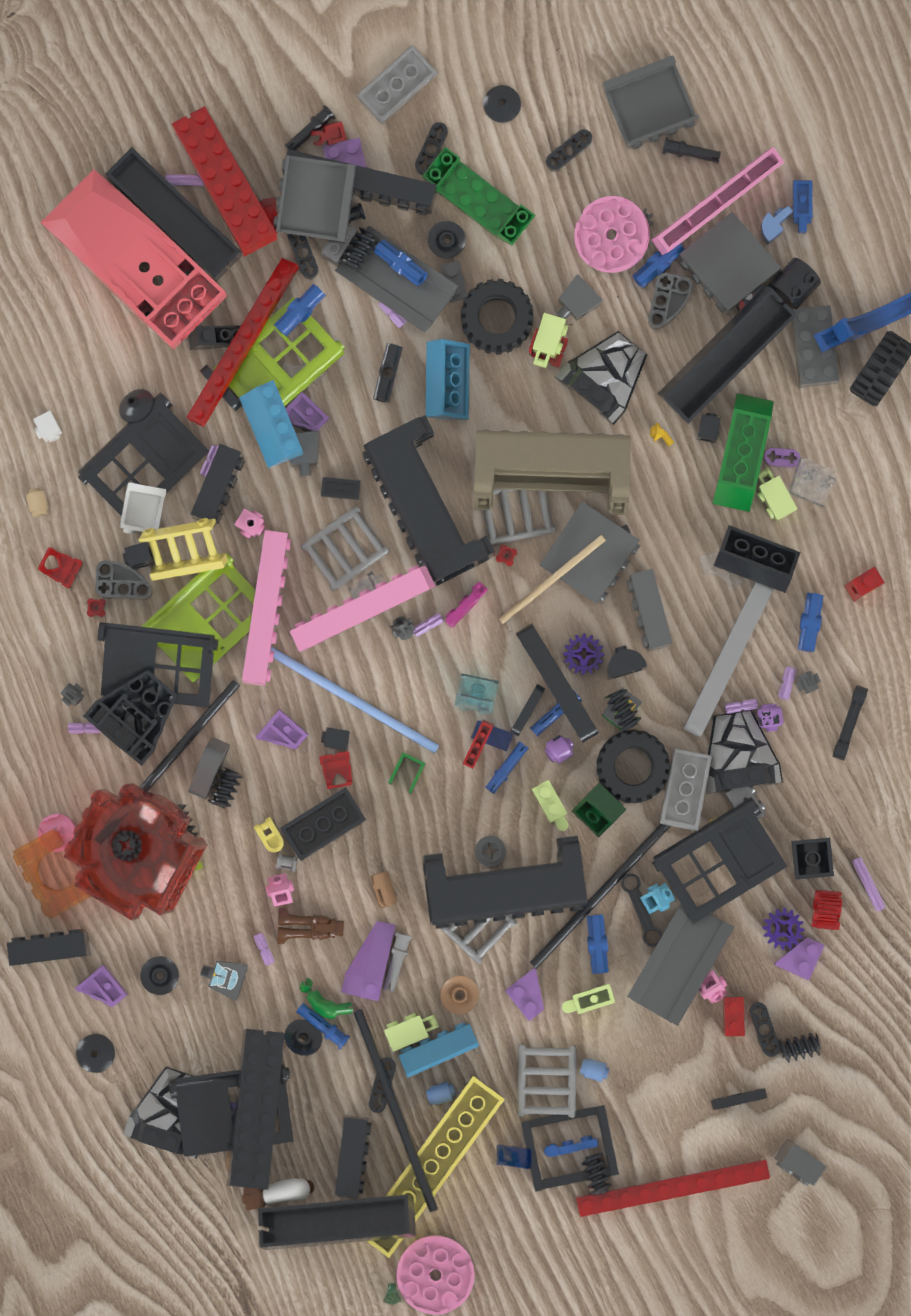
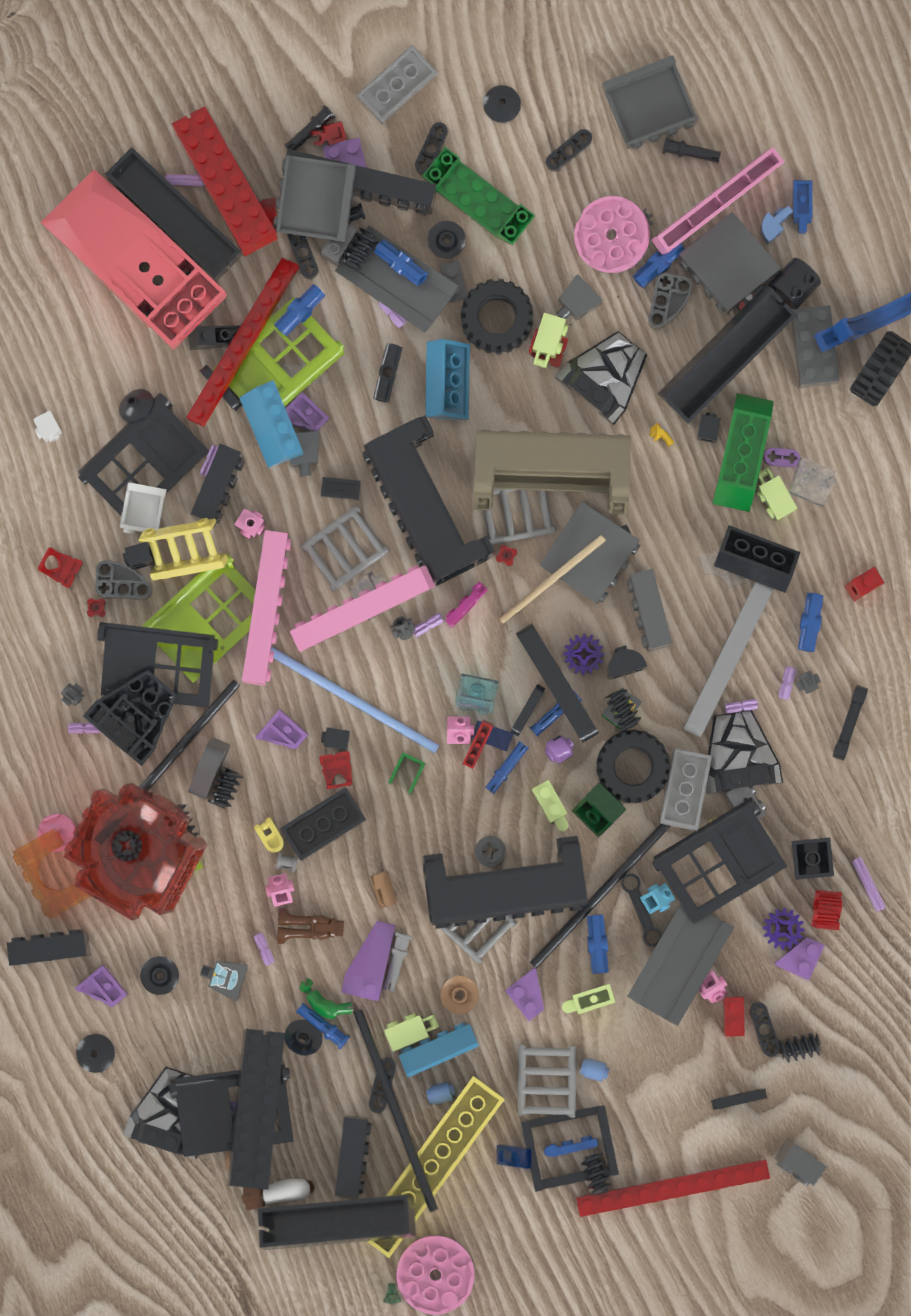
(37, 502): tan brick -> none
(459, 730): none -> bright pink brick
(770, 717): medium lavender head -> none

